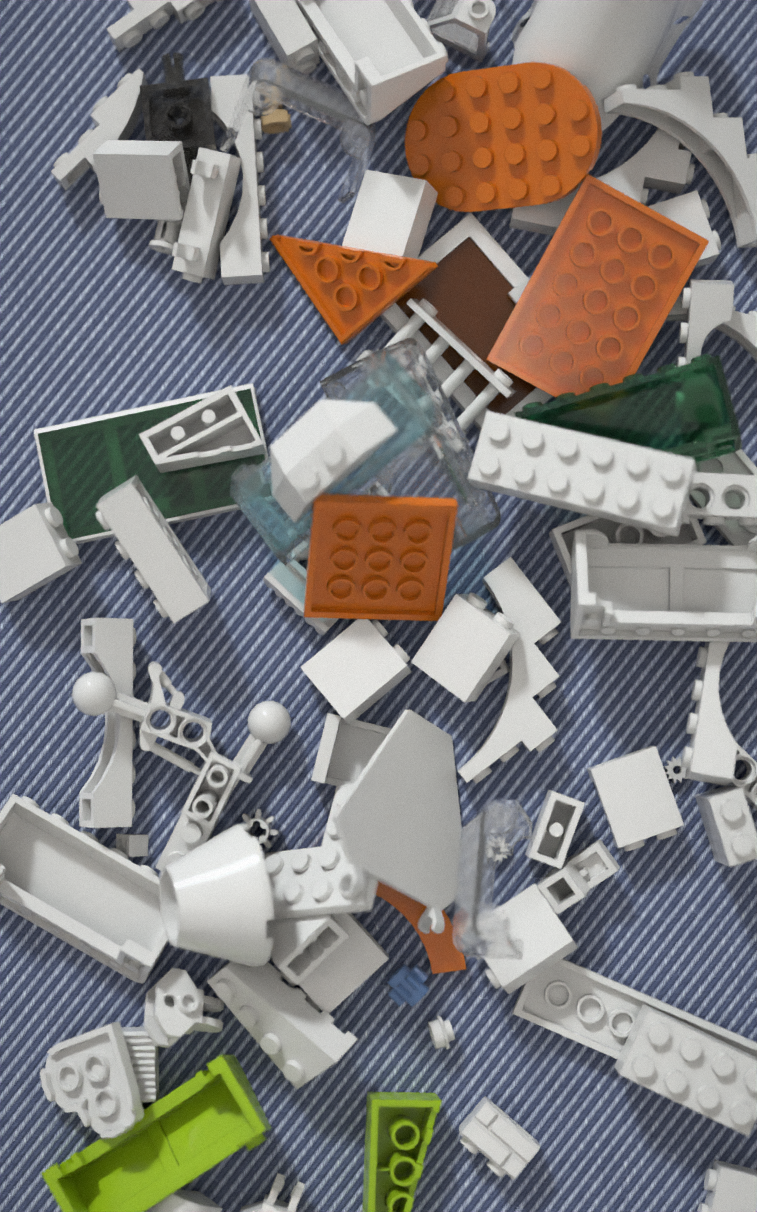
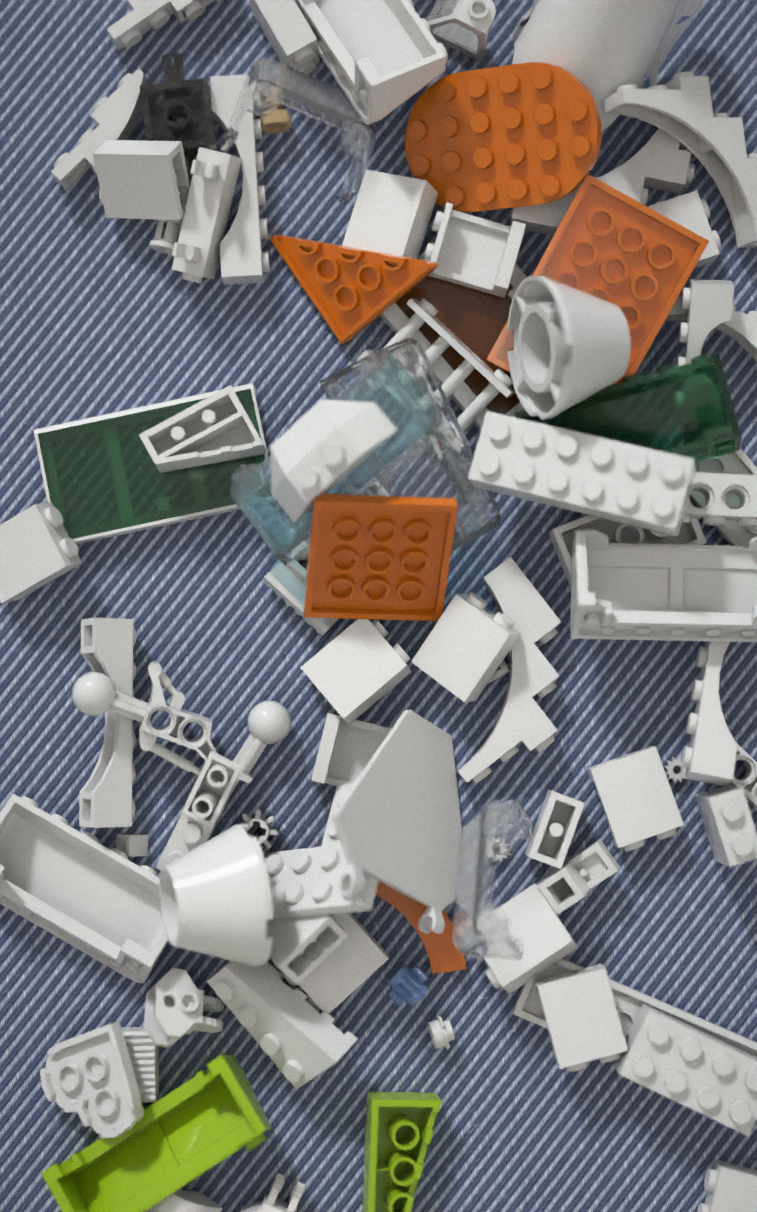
(154, 549): white brick -> none
(474, 251): none -> white panel
(498, 1138): white brick -> none
(563, 345): none -> white cone
(581, 1017): none -> white brick

